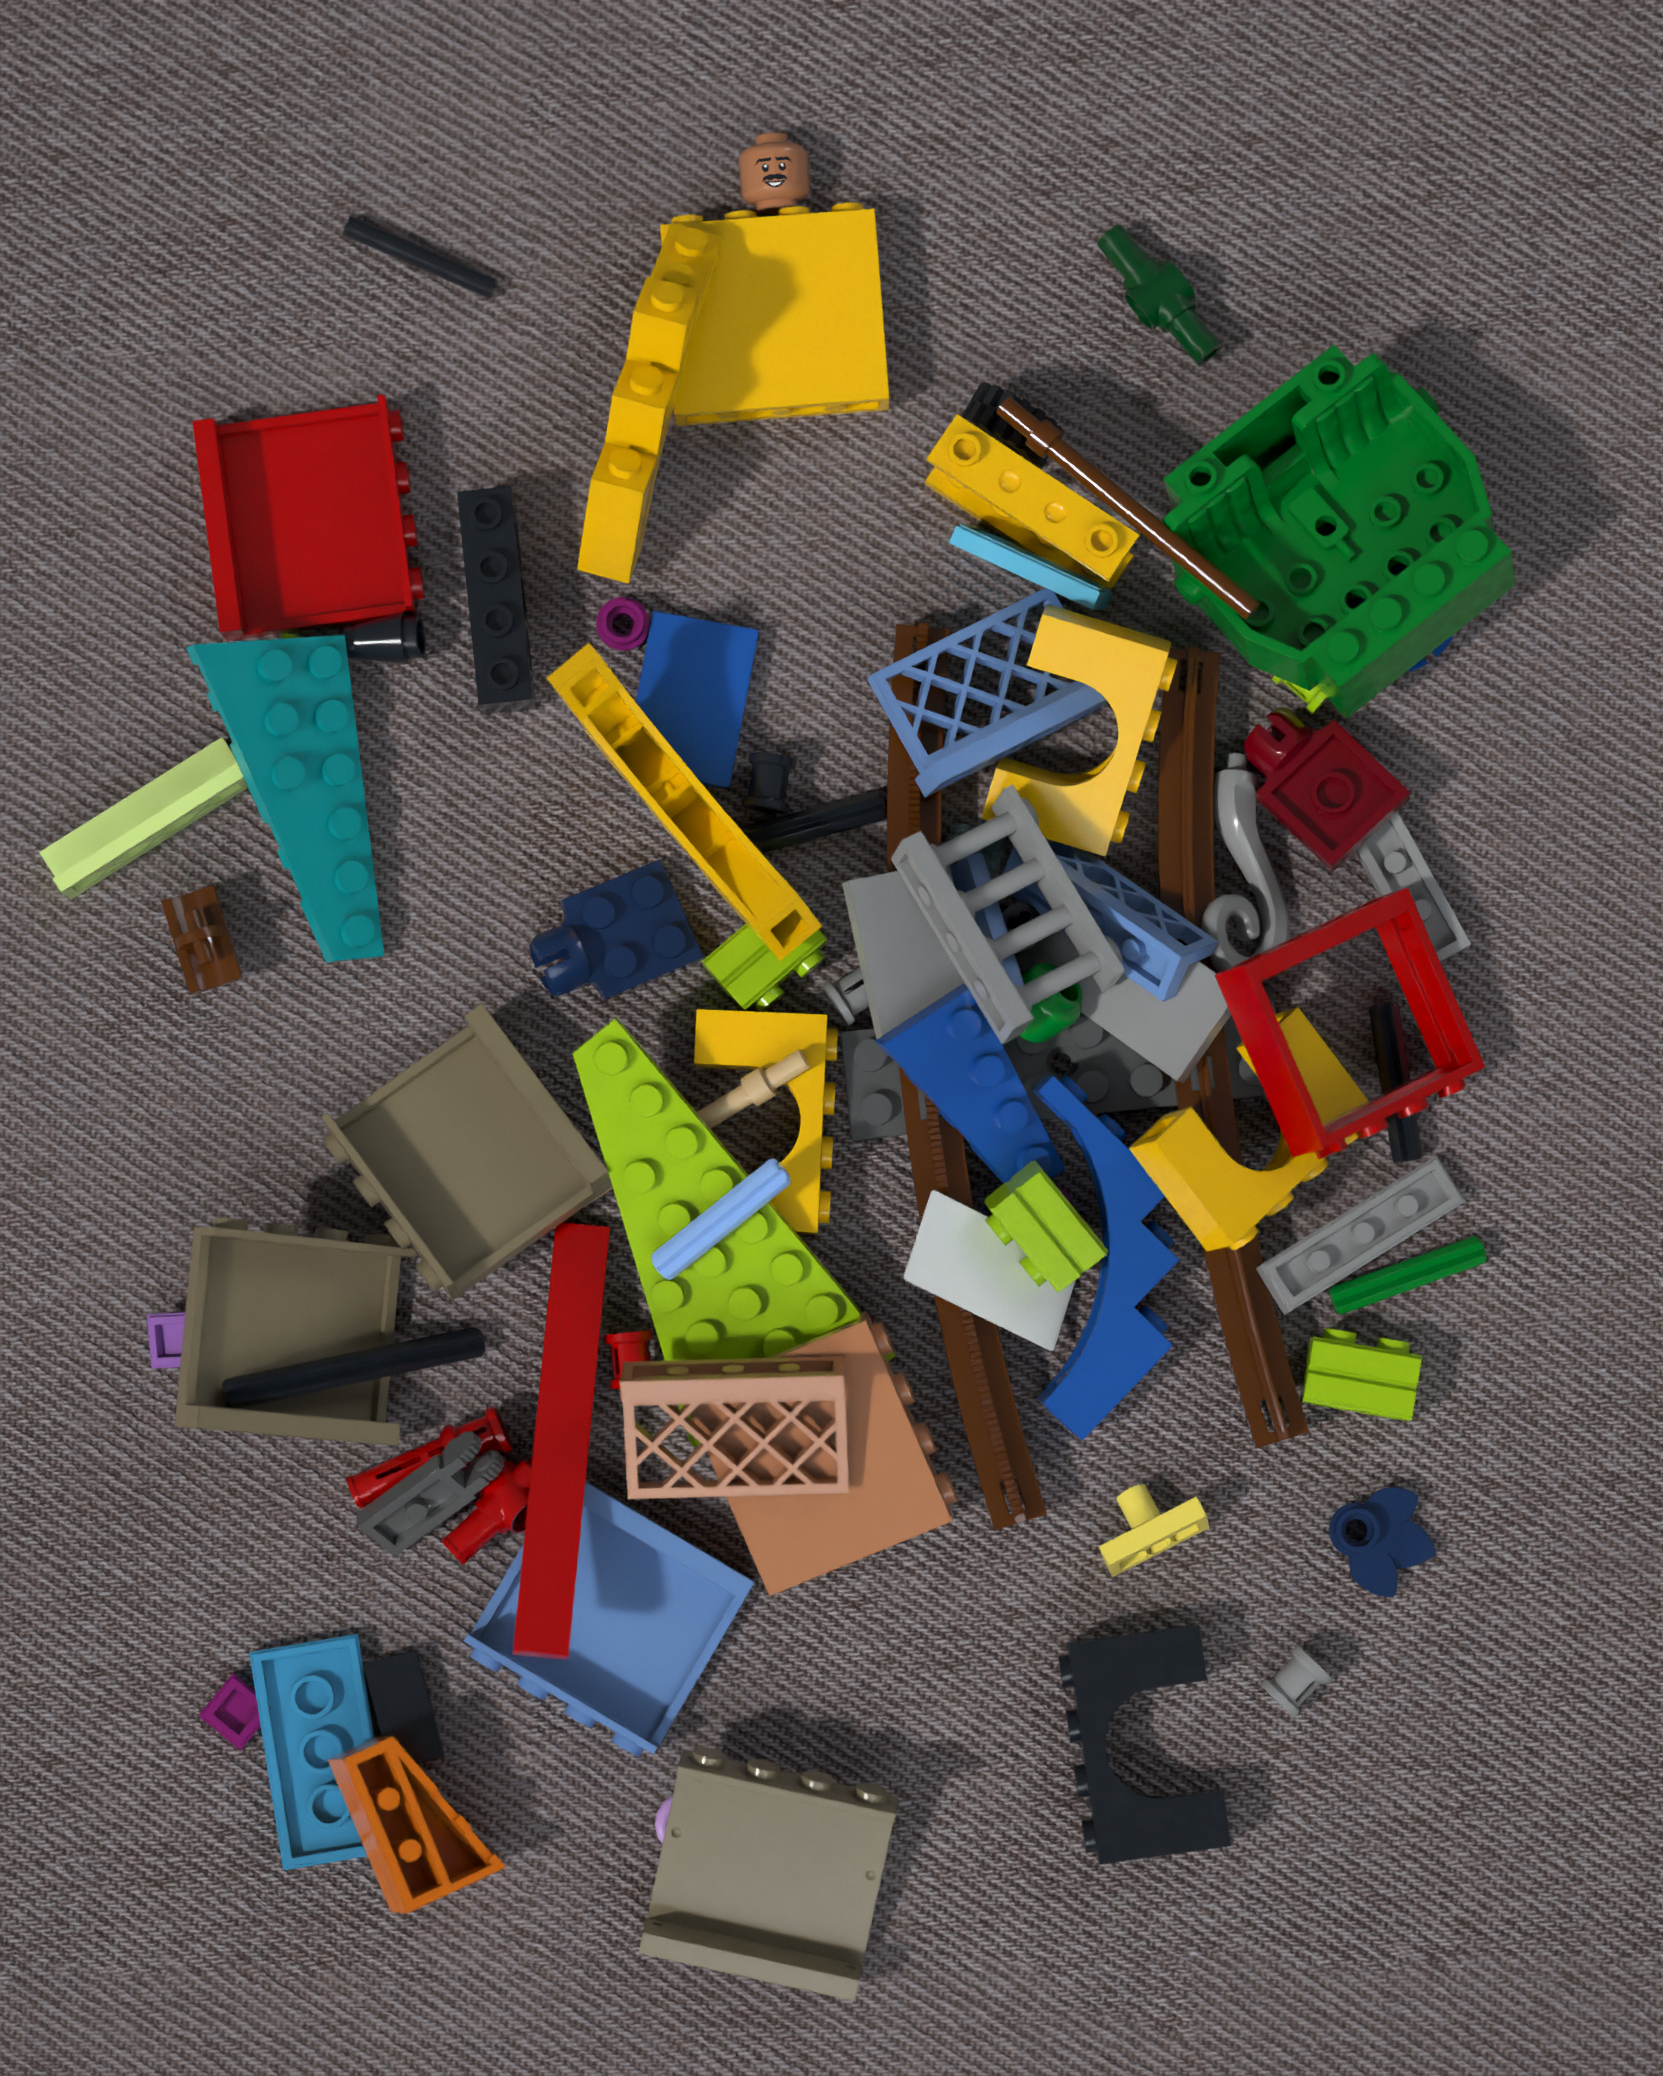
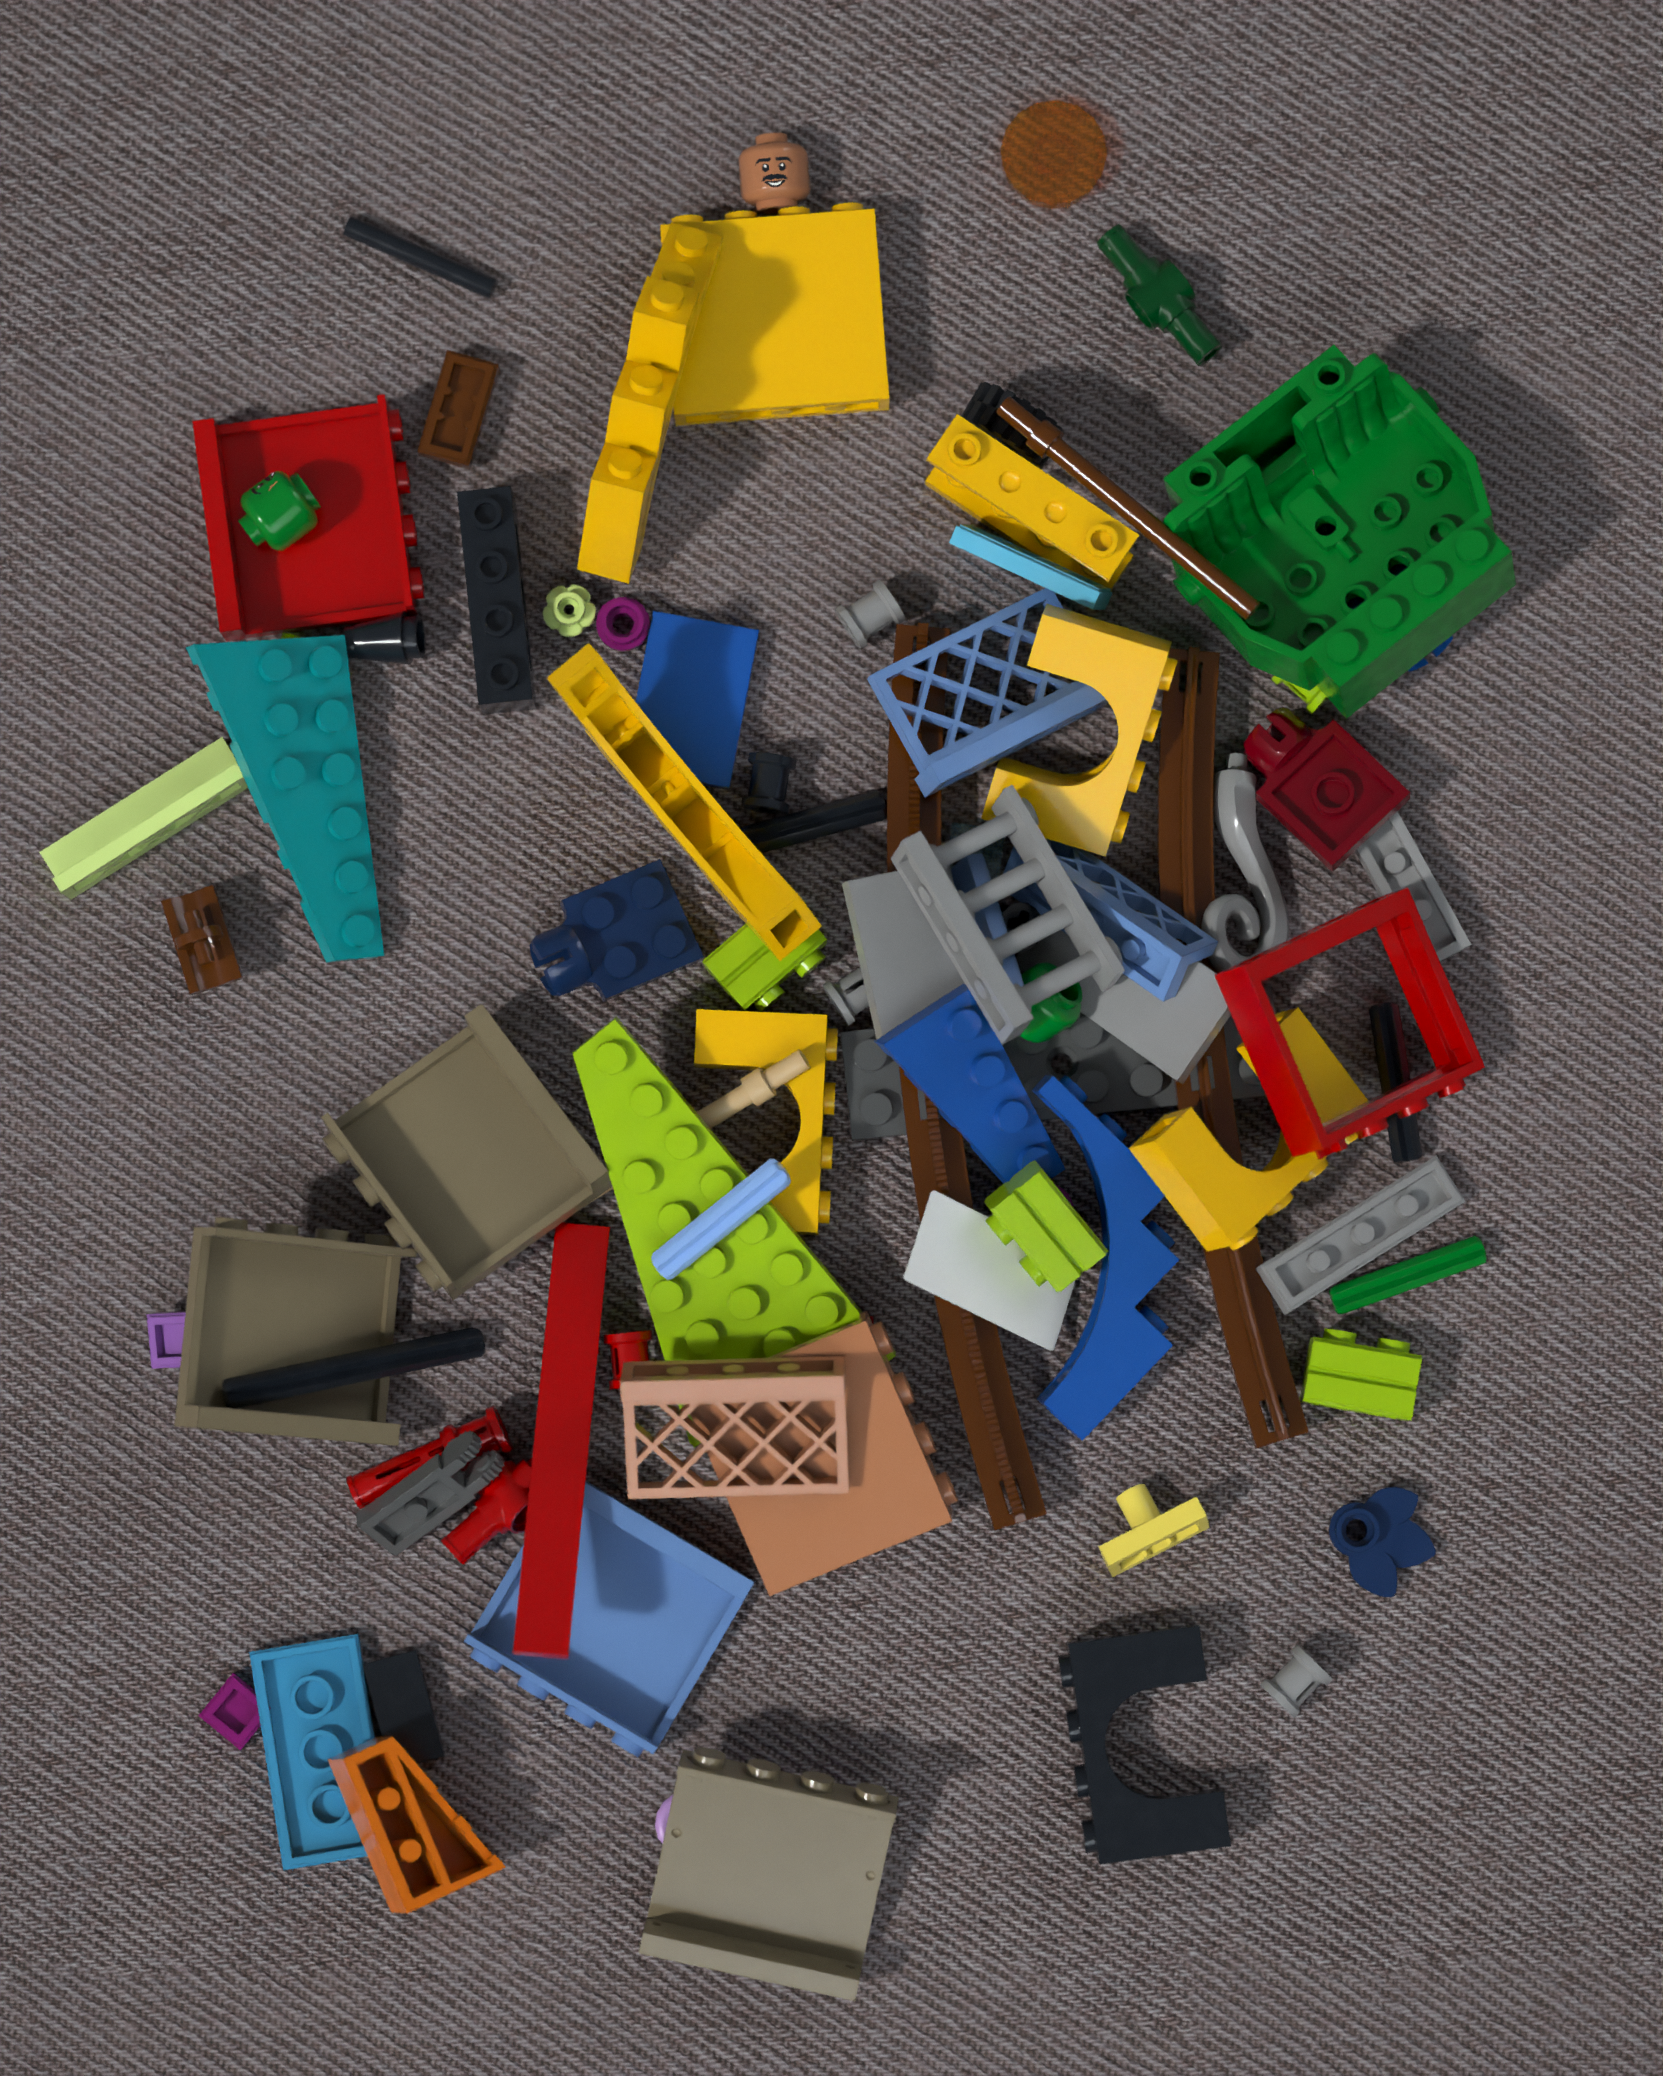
(279, 510): none -> green head
(458, 409): none -> reddish brown plate
(583, 613): none -> yellowish green plate
(870, 614): none -> light grey bush
(1053, 154): none -> clear orange tile

